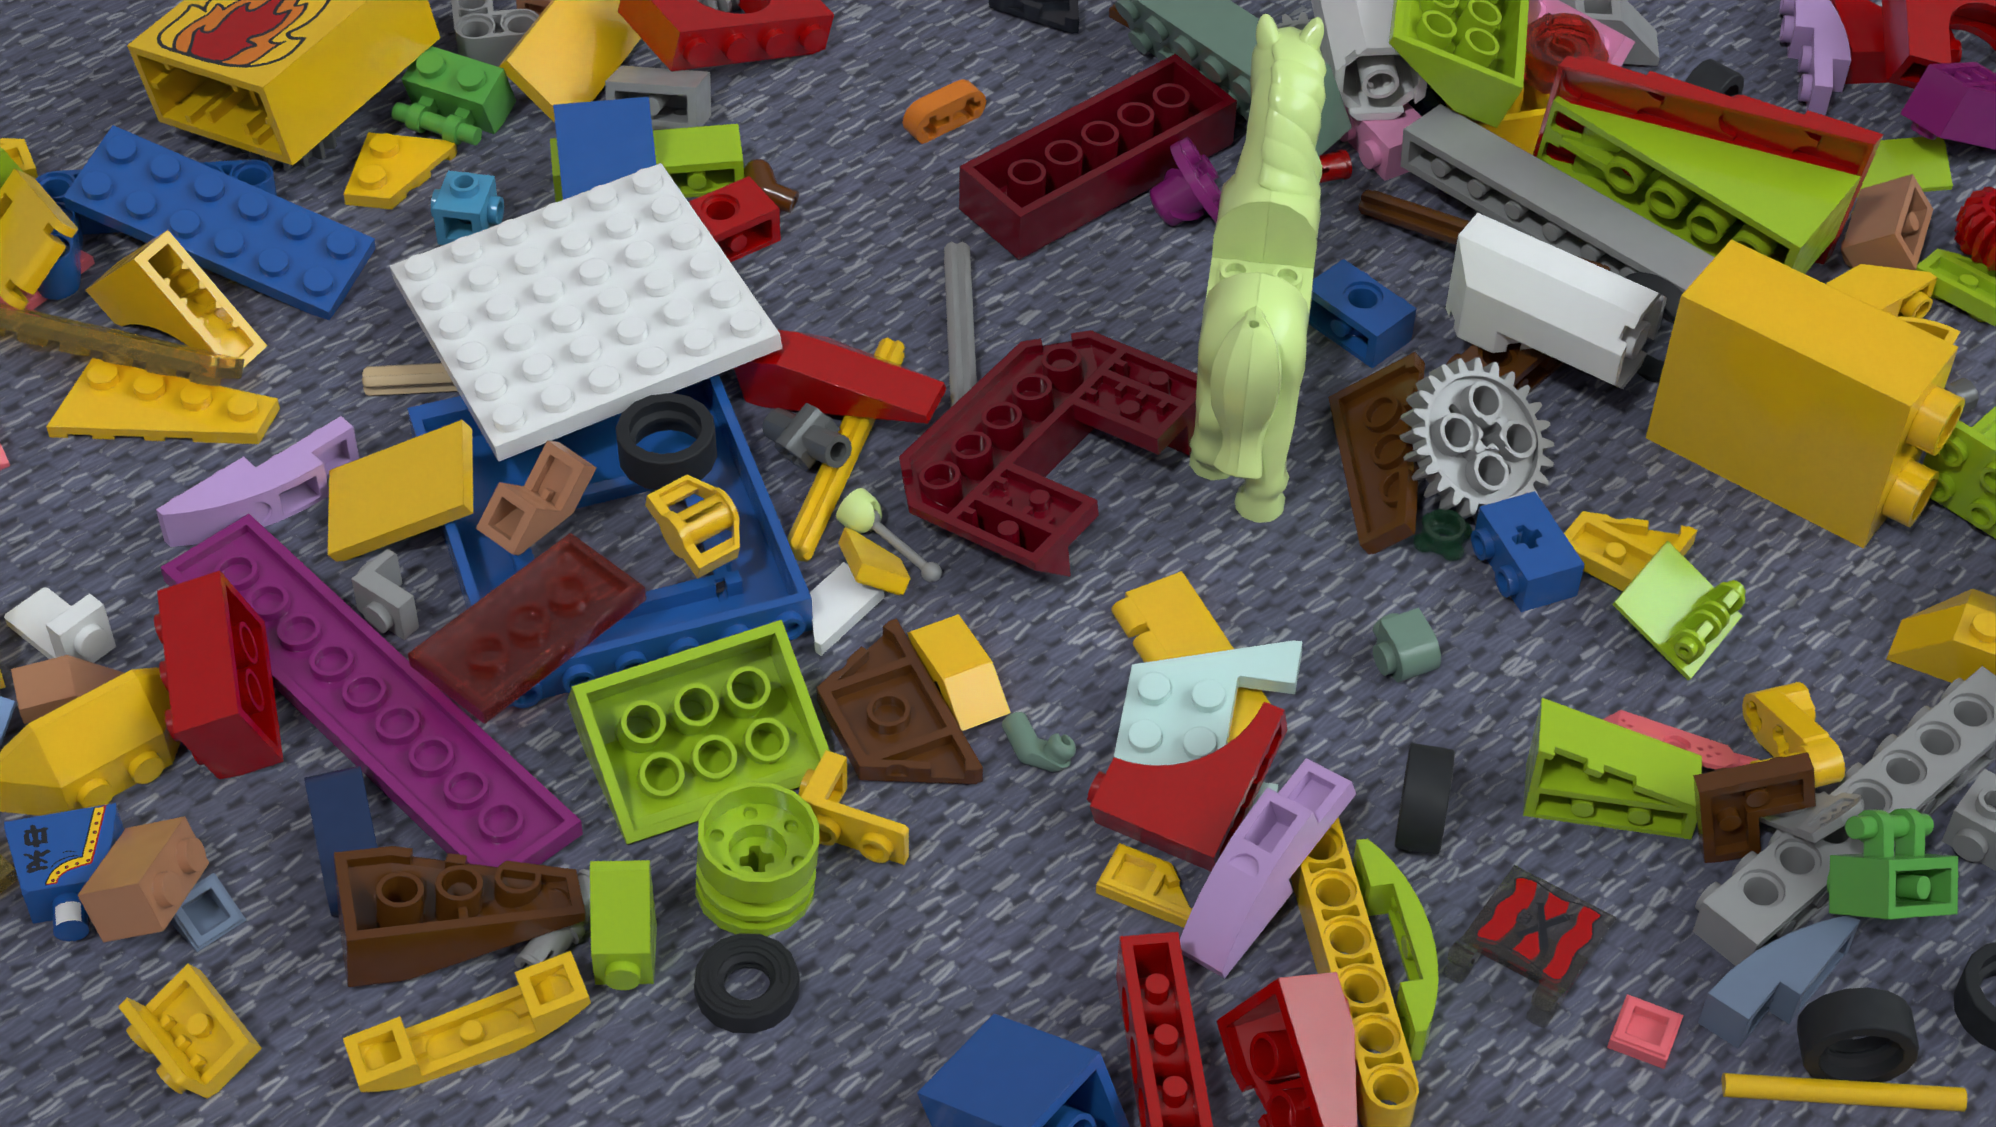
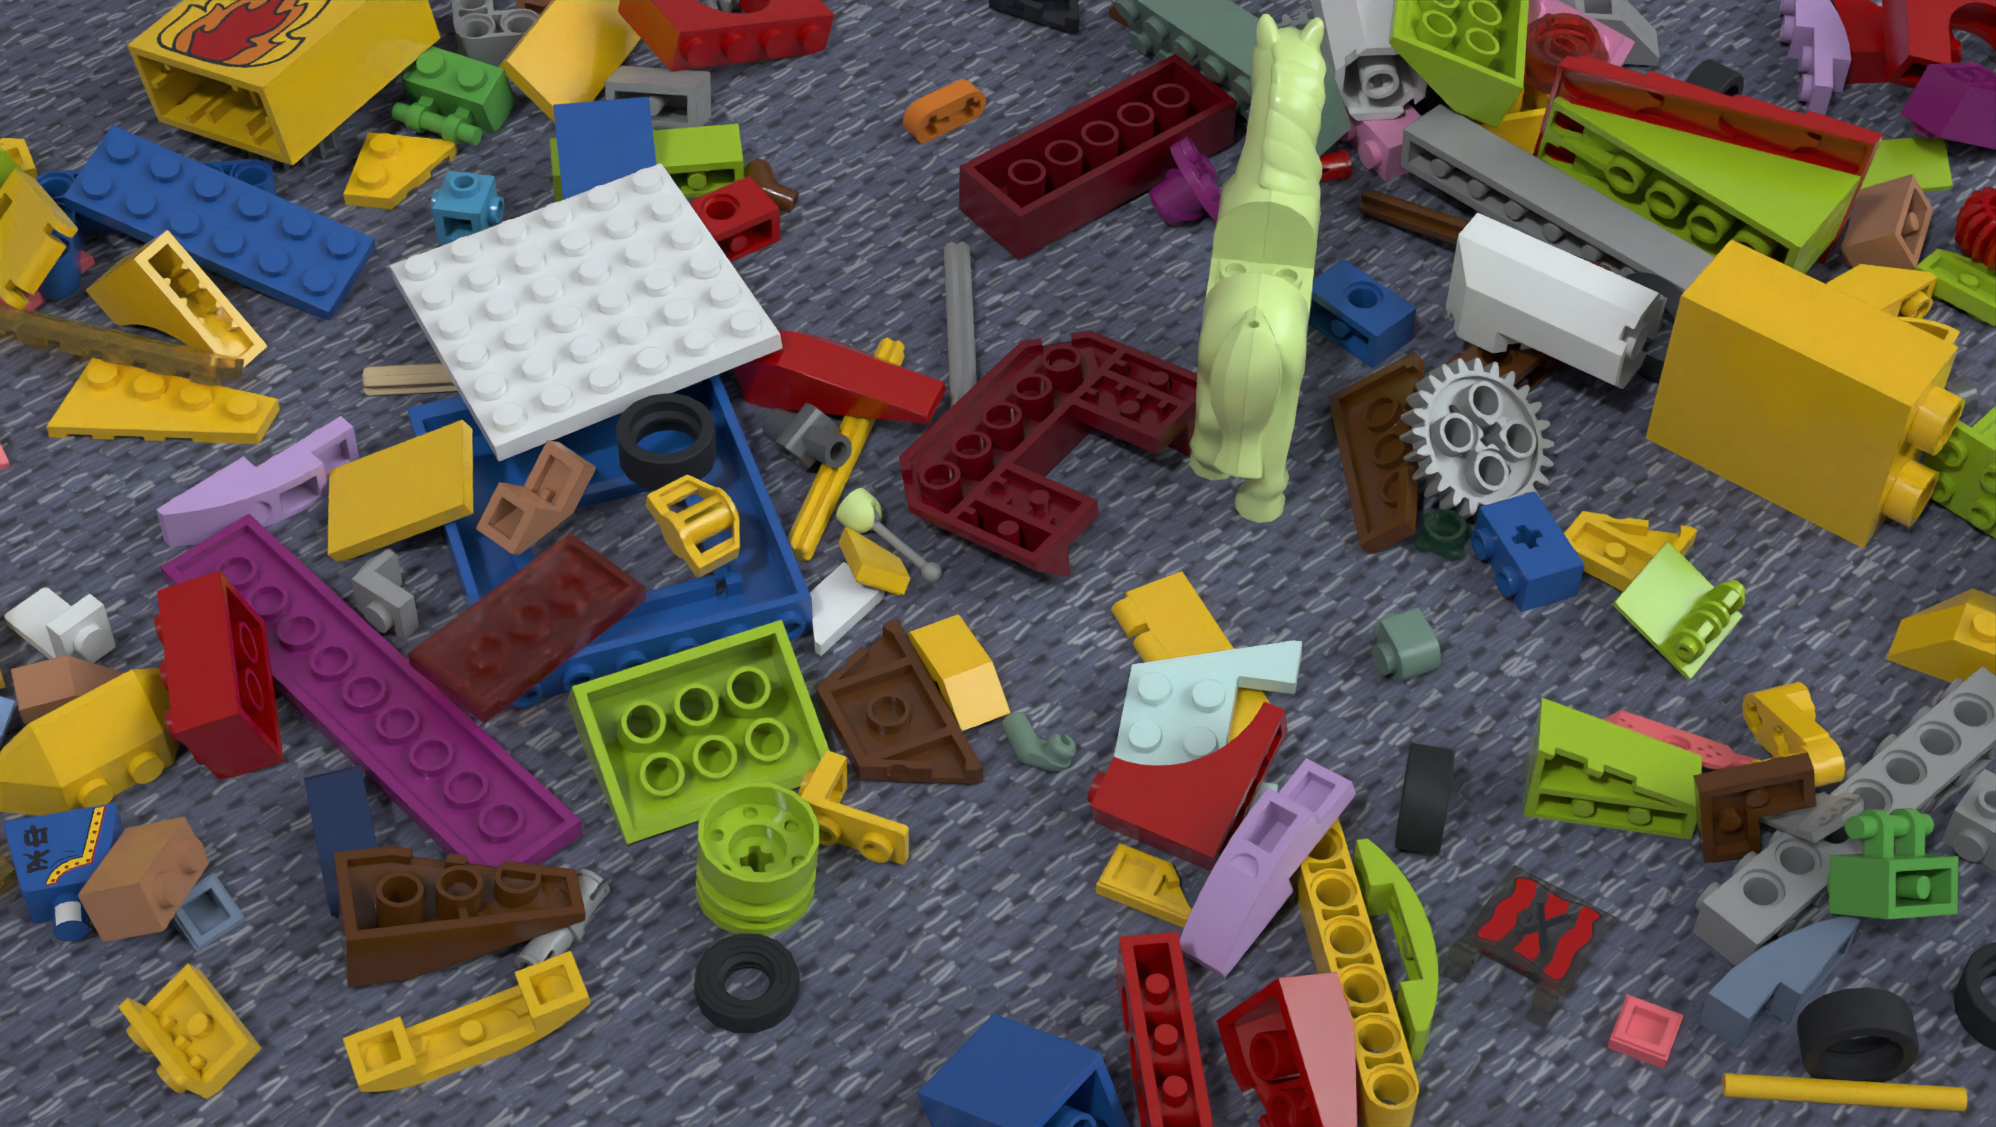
(622, 923): lime slope -> none

